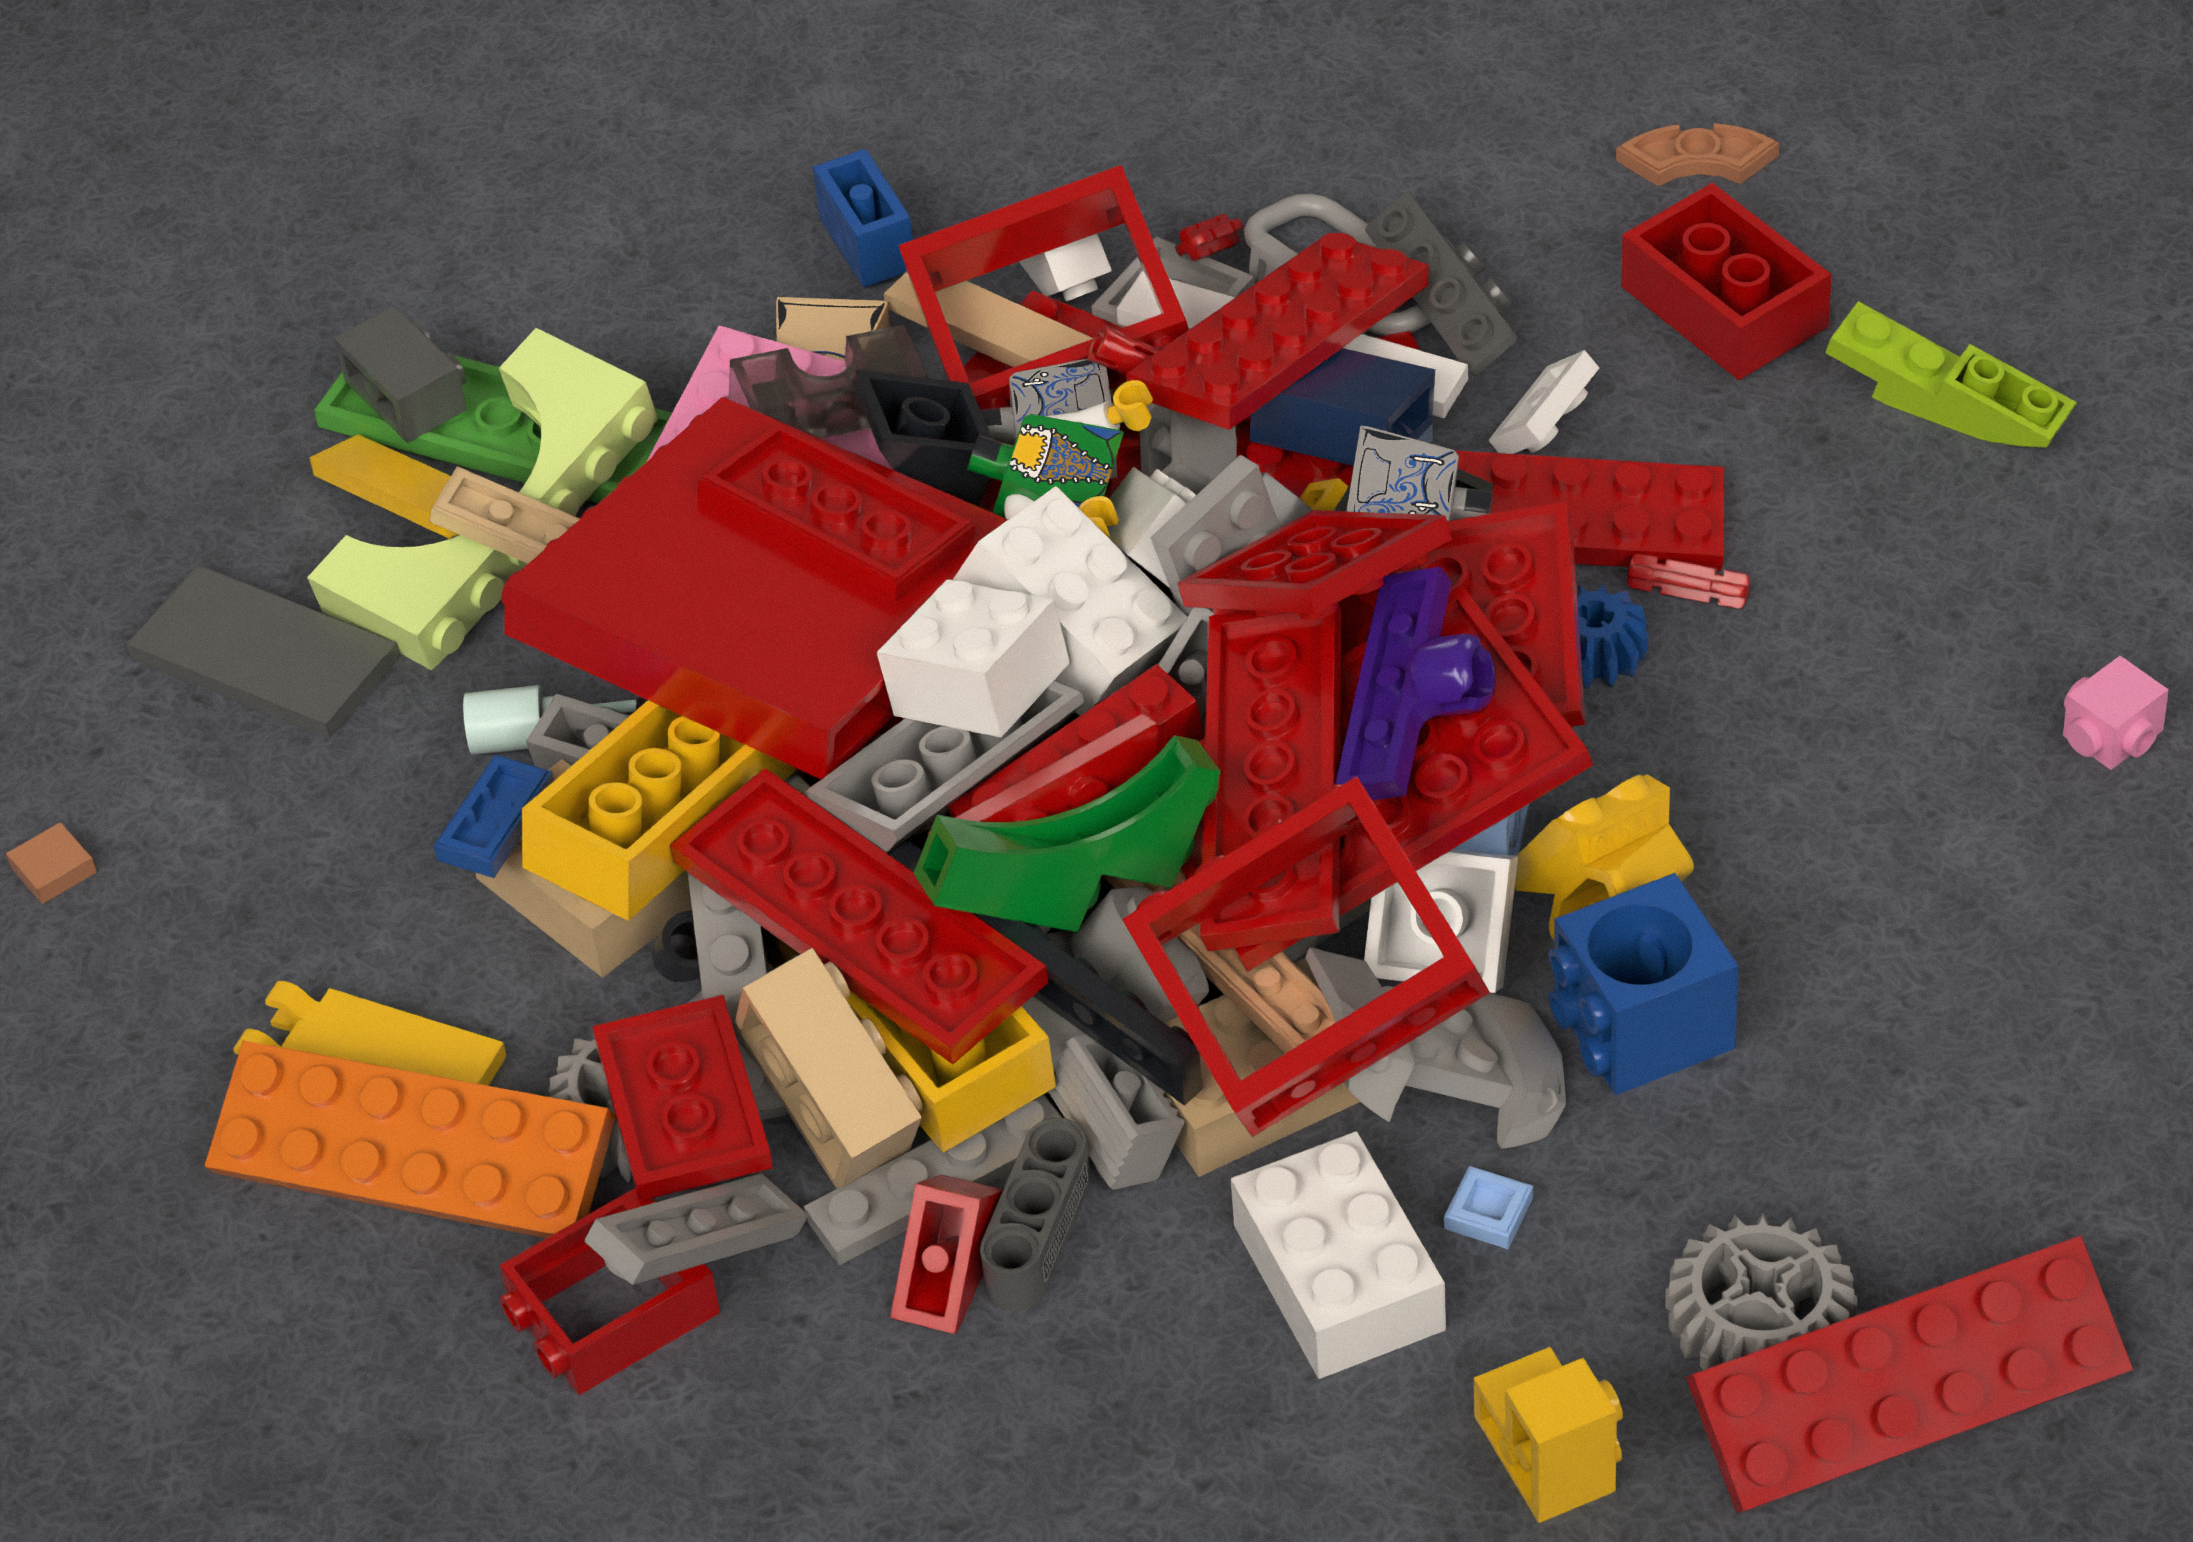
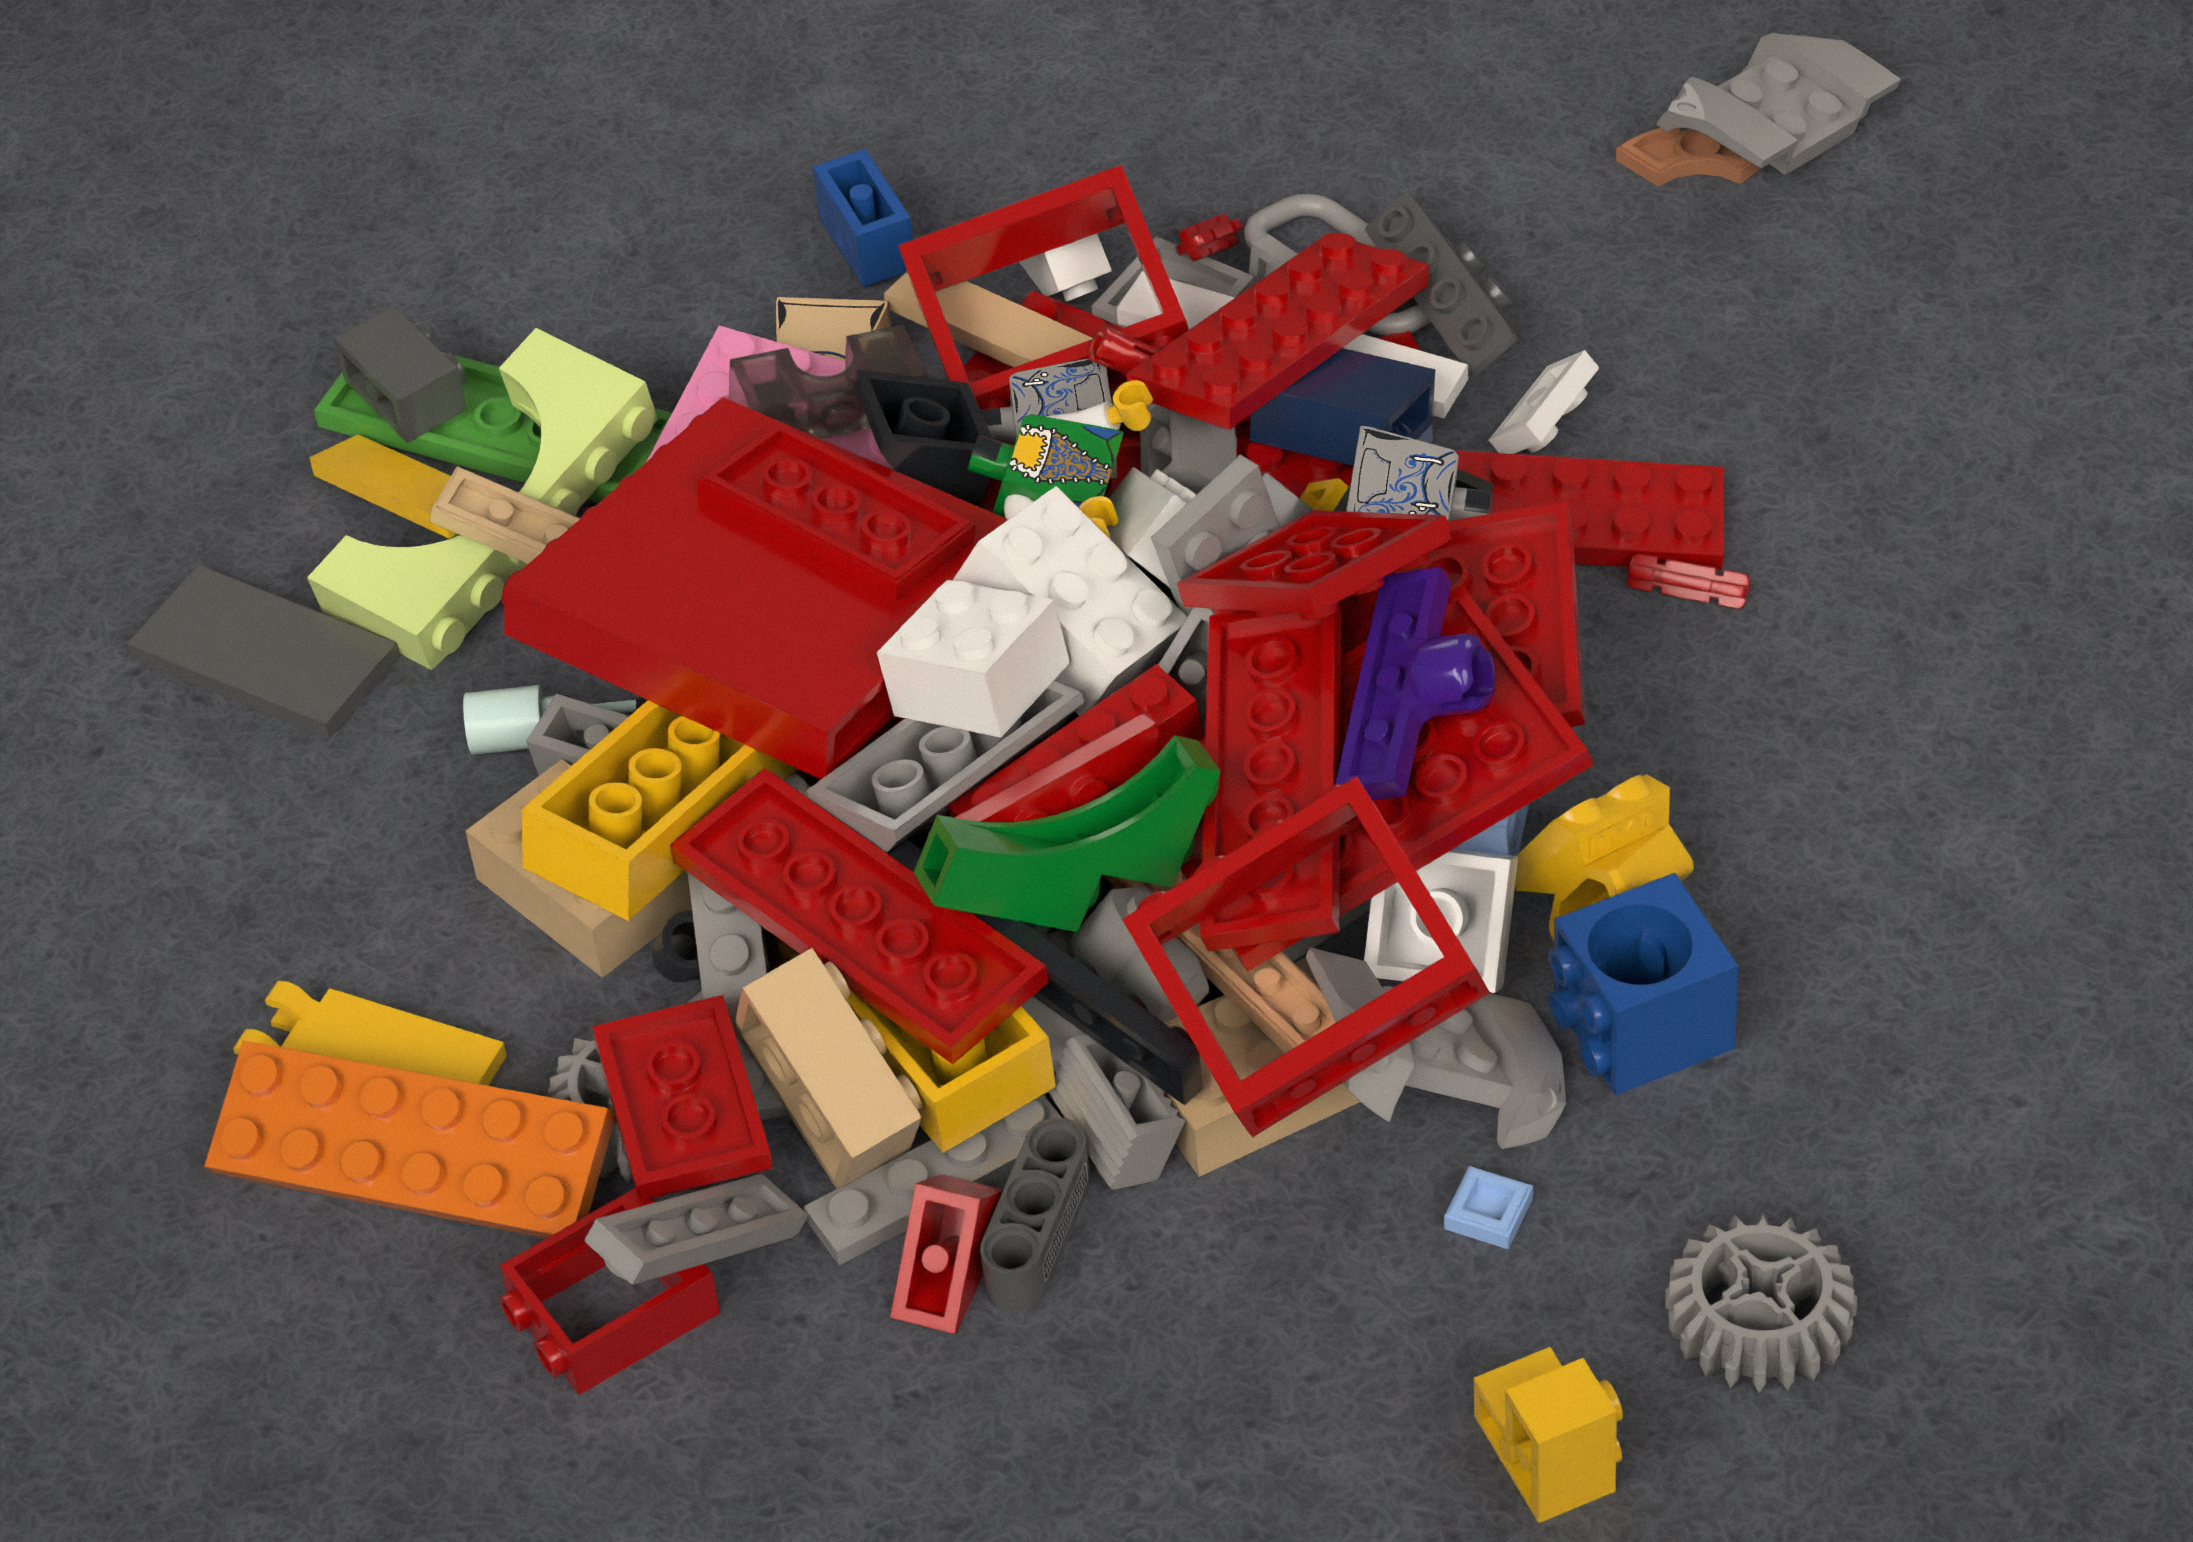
(51, 862): nougat tile -> none
(491, 816): blue plate -> none
(1338, 1254): white brick -> none
(1610, 634): blue gear -> none
(1725, 281): red brick -> none
(1787, 102): none -> light grey piece
(1908, 1374): red plate -> none
(1961, 393): lime slope -> none
(2115, 713): bright pink brick -> none

